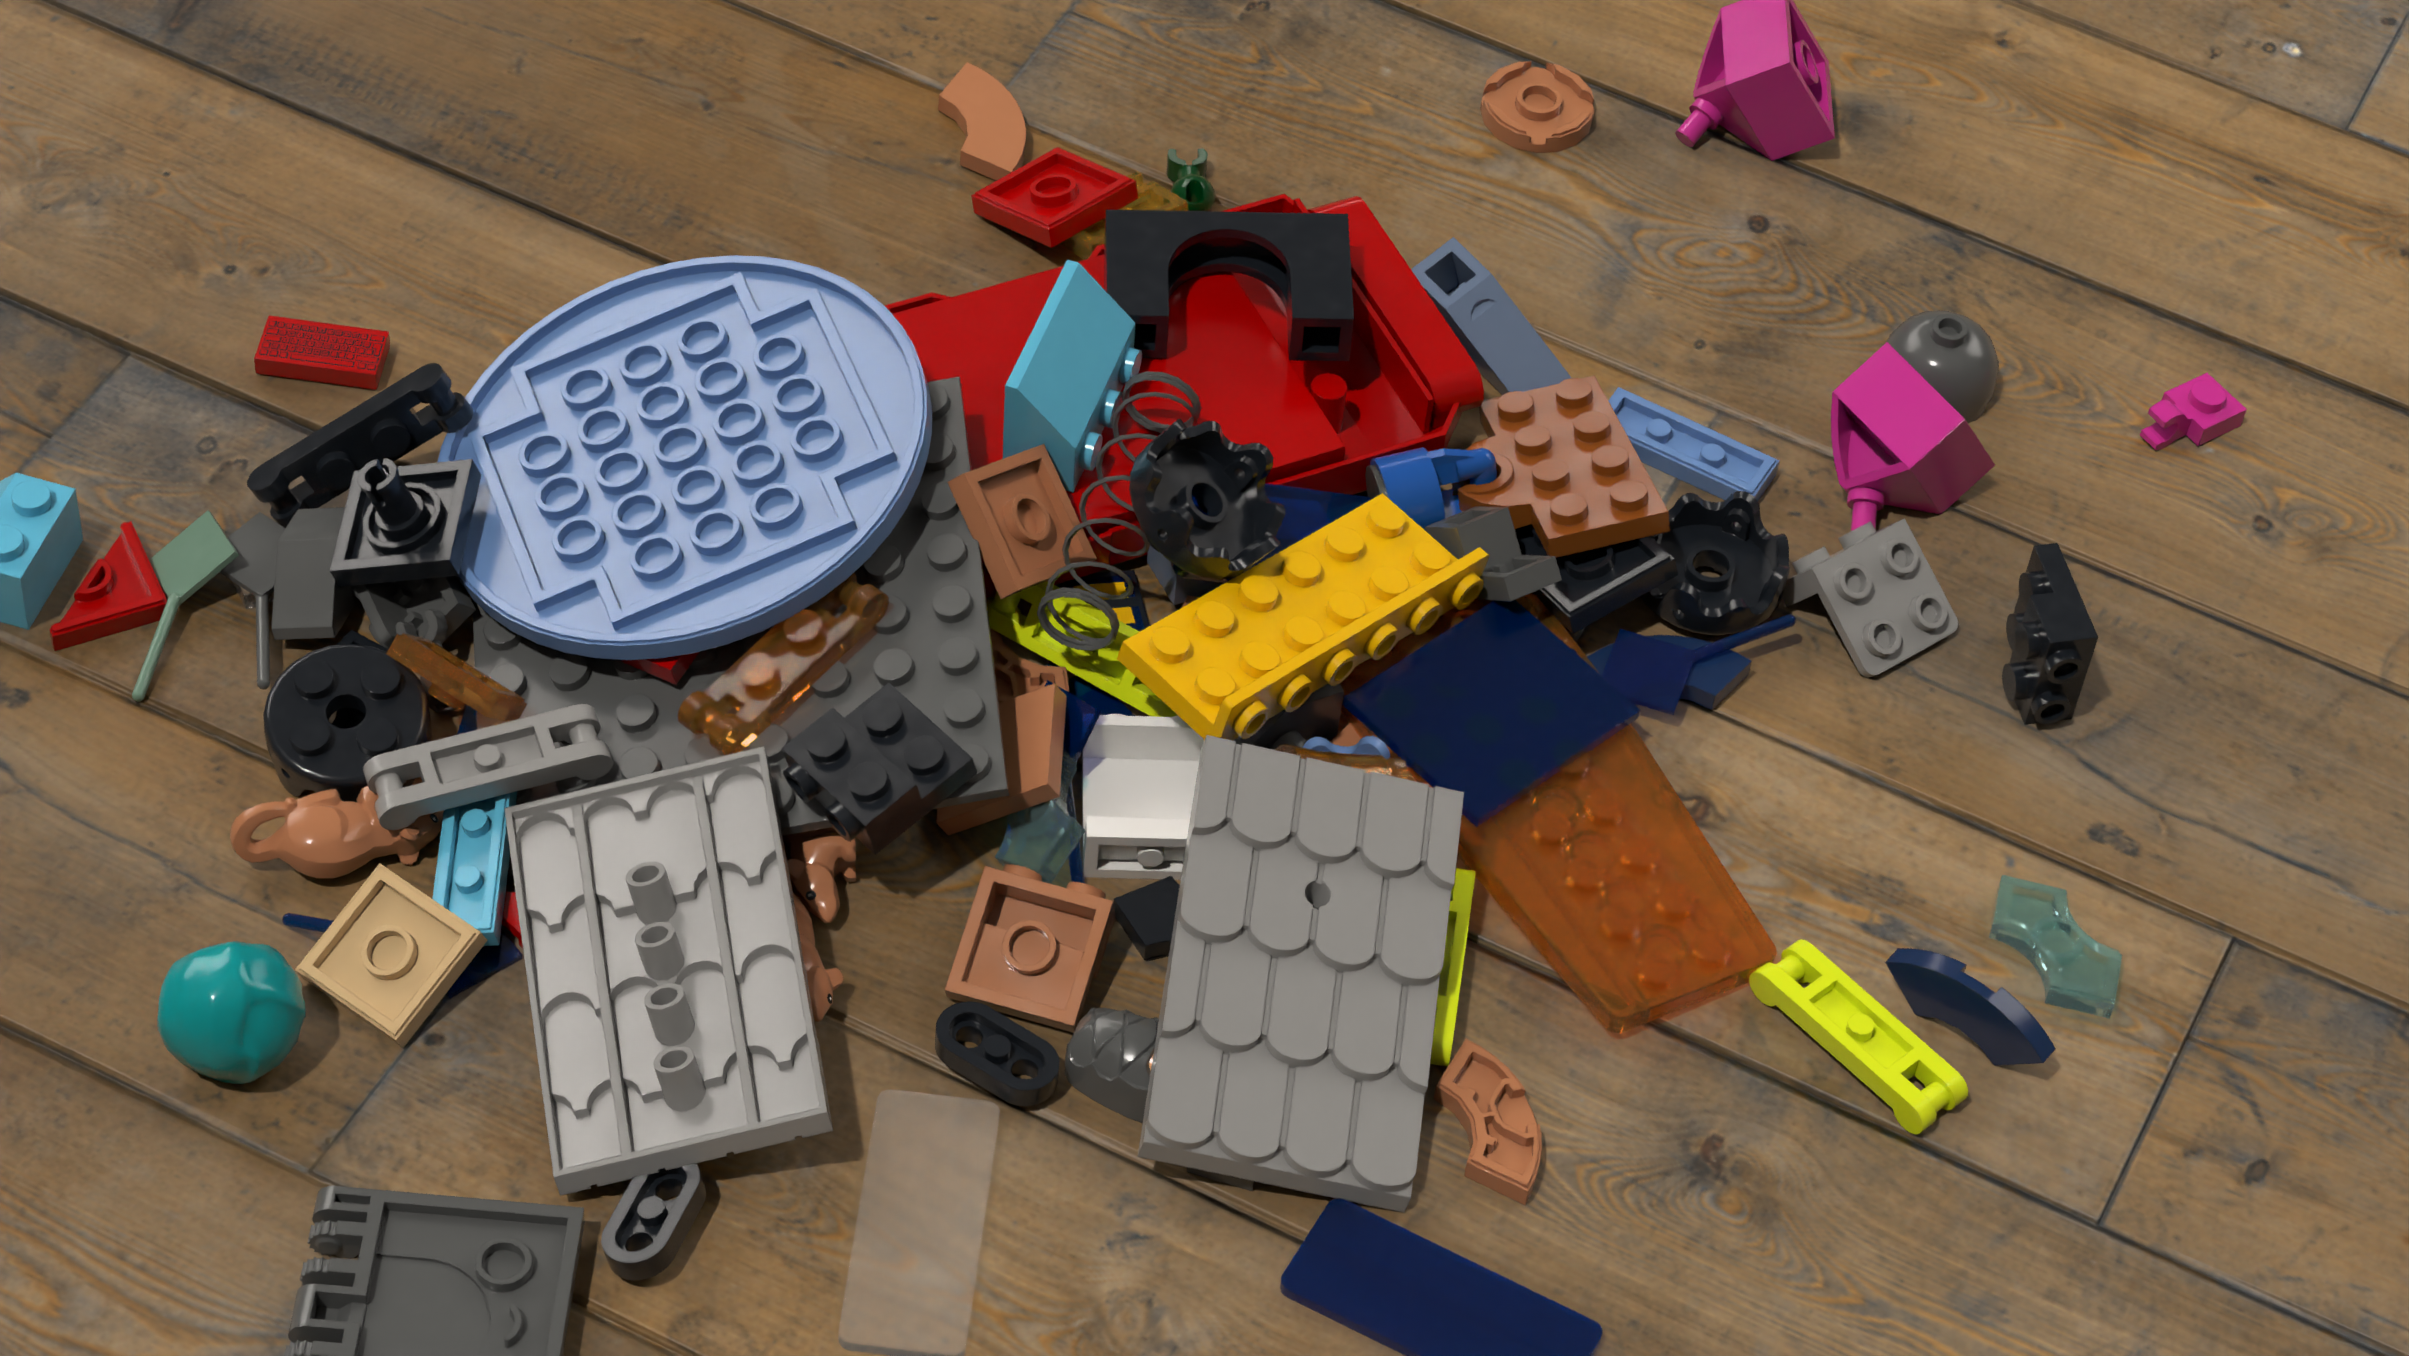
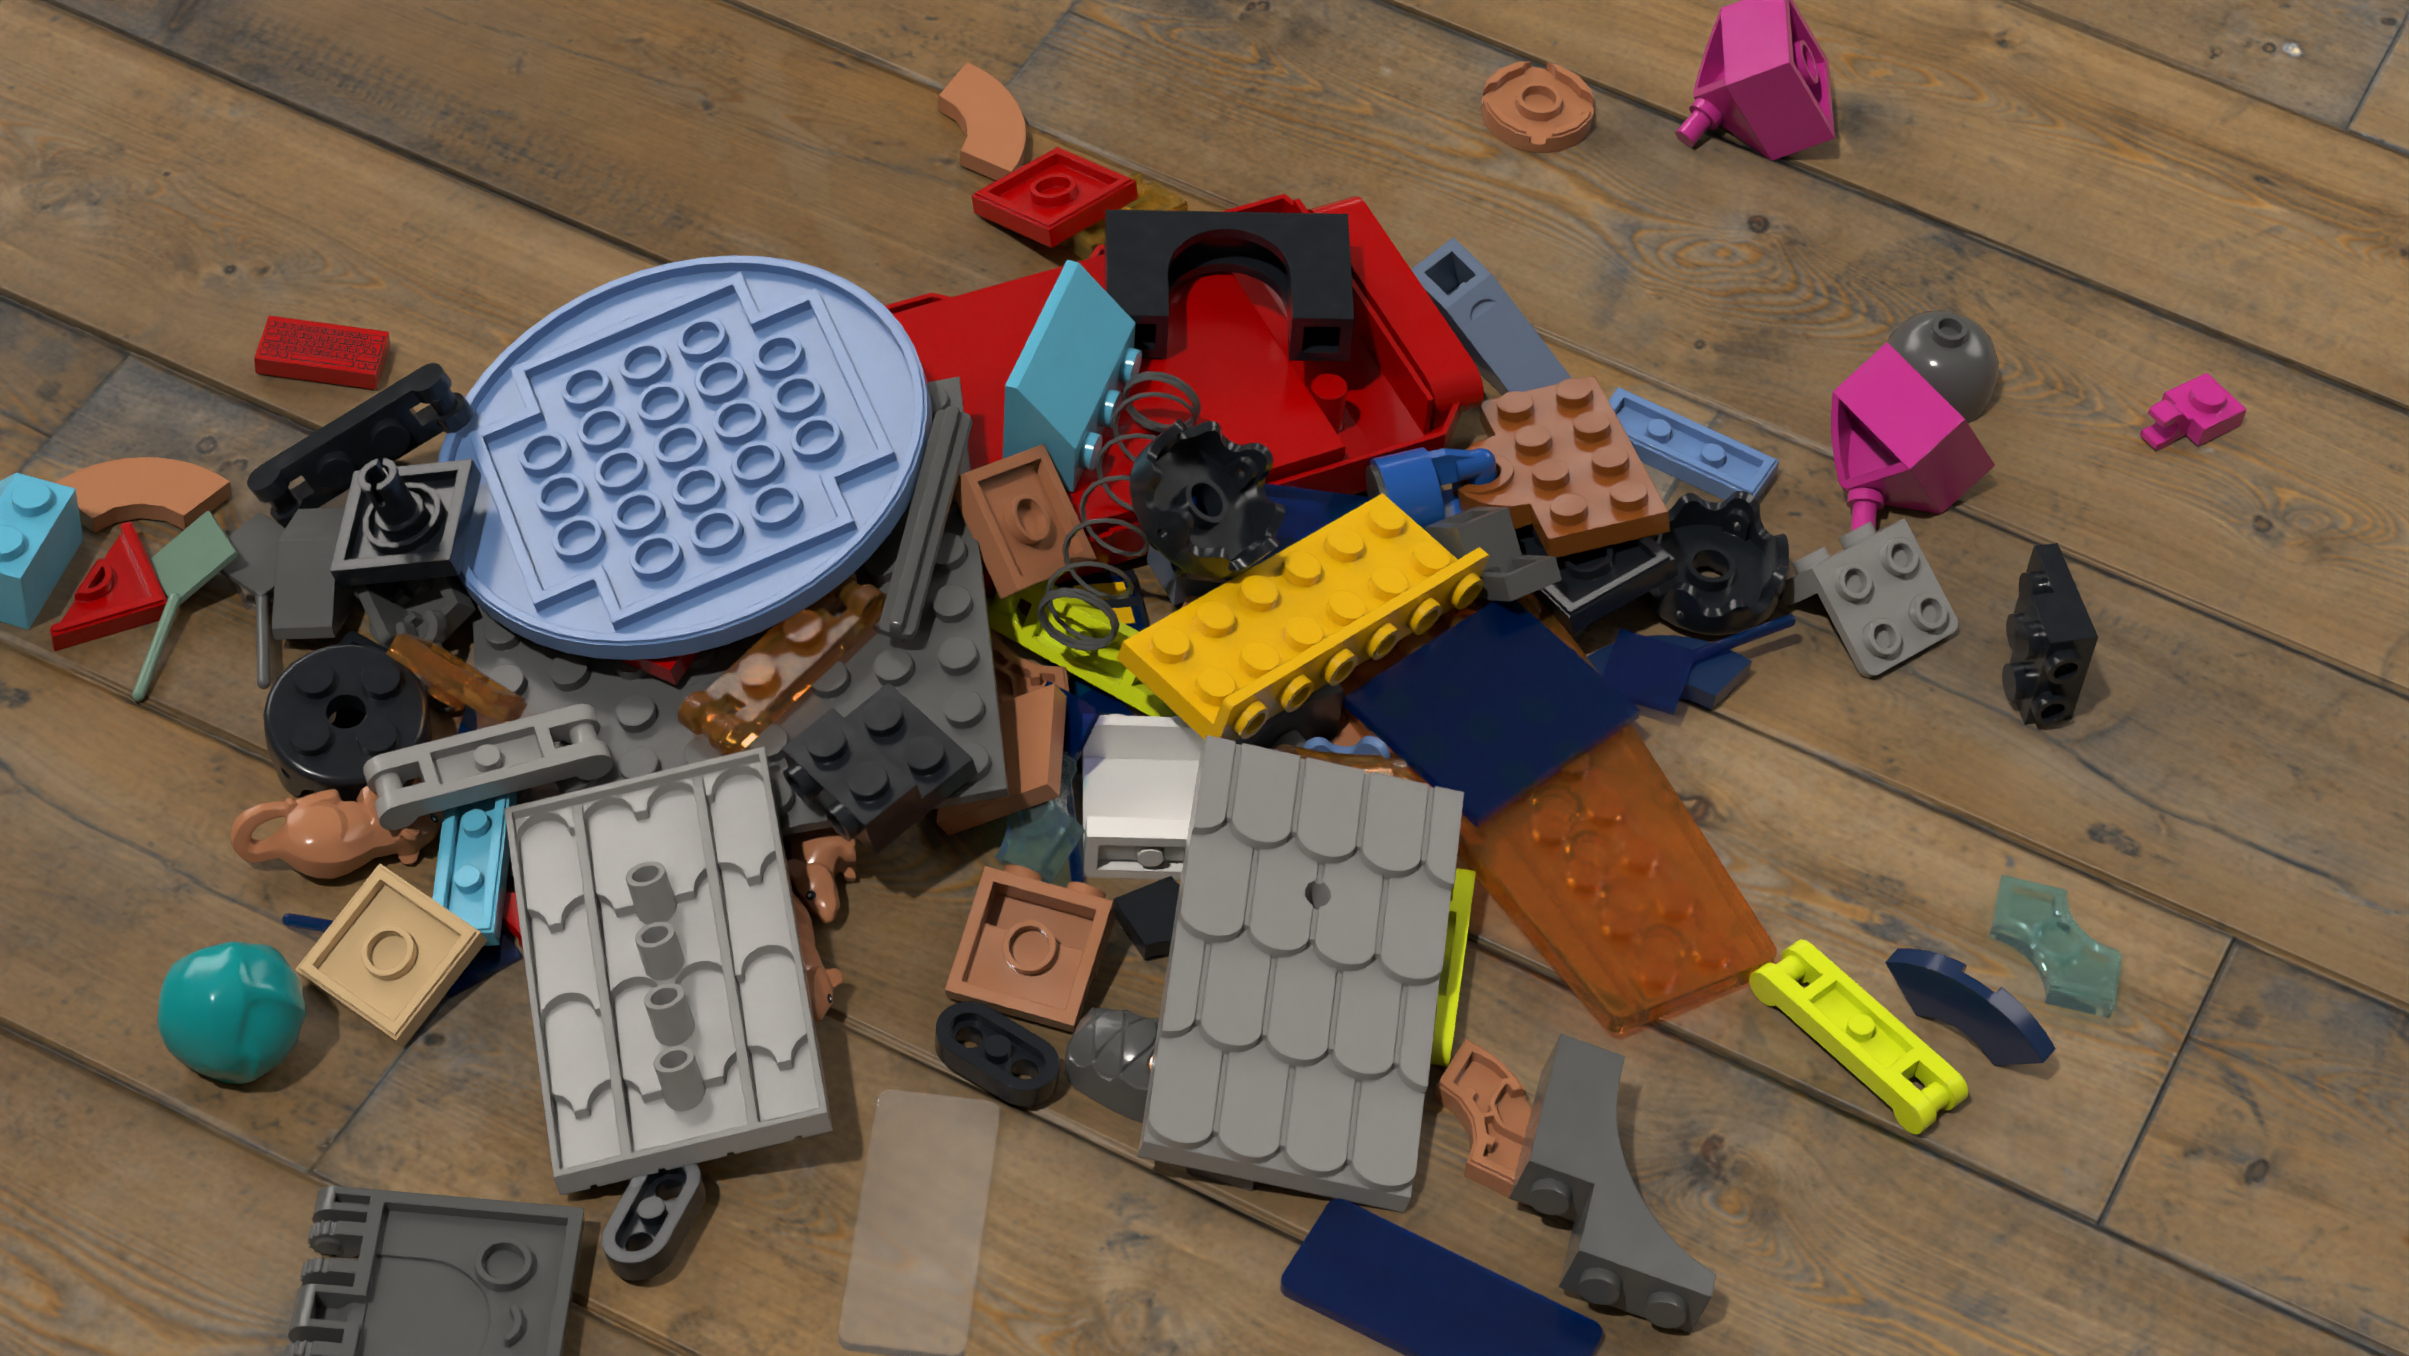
(145, 490): none -> nougat tile
(925, 524): none -> dark grey axle
(1191, 180): dark green arm -> none
(1578, 1172): none -> dark grey arch

